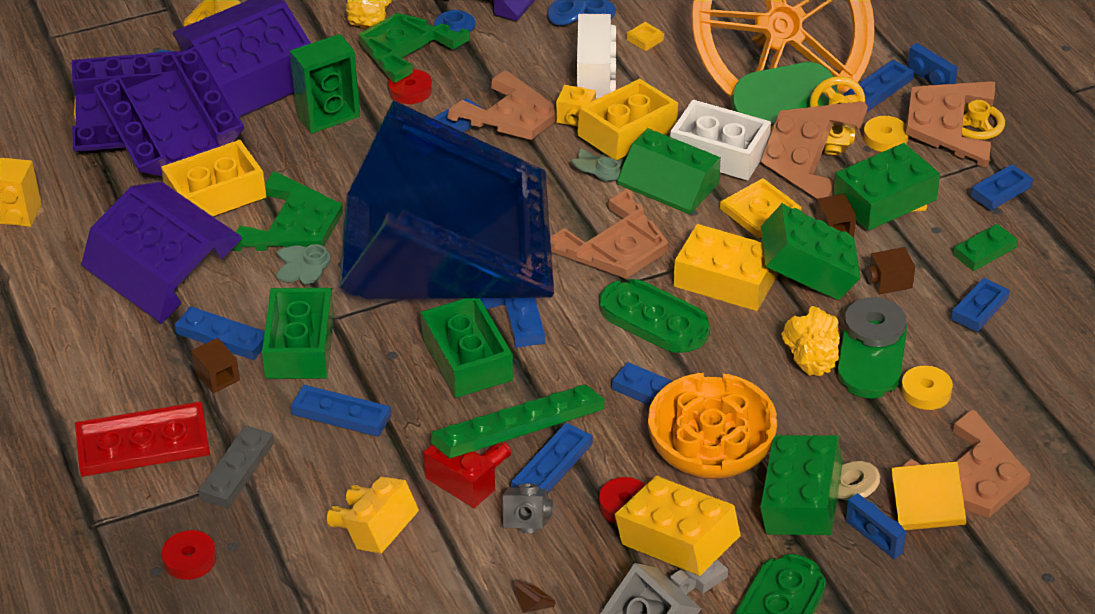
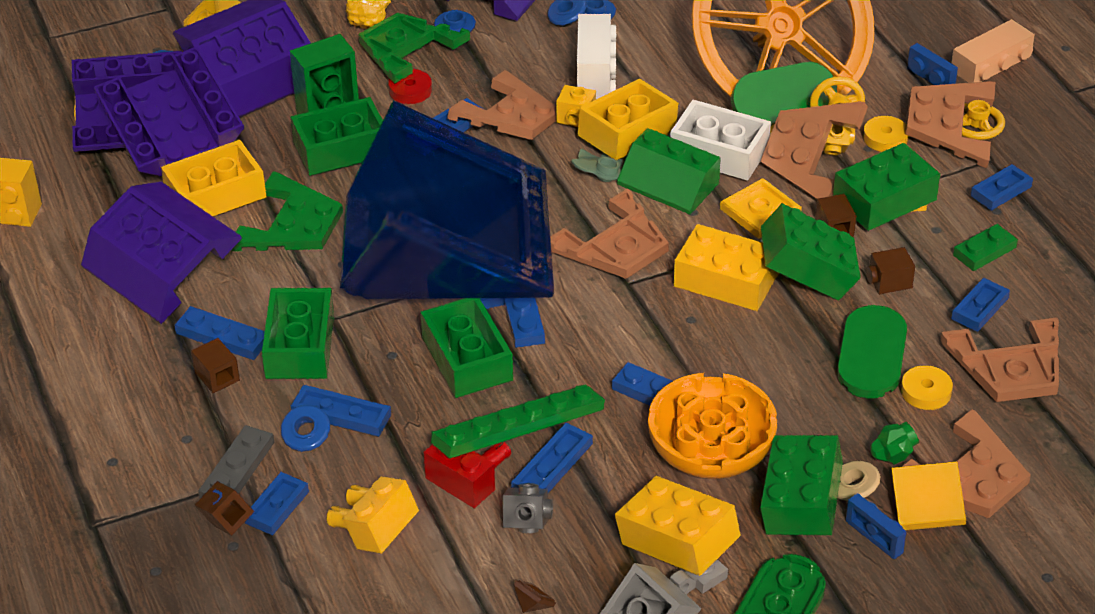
(141, 439): red plate -> none
(191, 566): red piece -> none
(224, 508): none -> reddish brown brick
(277, 503): none -> blue plate
(300, 416): none -> blue piece
(303, 263): sand green plate -> none
(335, 135): none -> green brick
(615, 492): red piece -> none
(645, 36): yellow tile -> none
(655, 315): green tile -> none
(813, 341): yellow hair -> none
(875, 309): dark grey tile -> none
(884, 83): blue plate -> none
(894, 443): none -> green rock
(993, 52): none -> light nougat brick
(1014, 370): none -> nougat wing

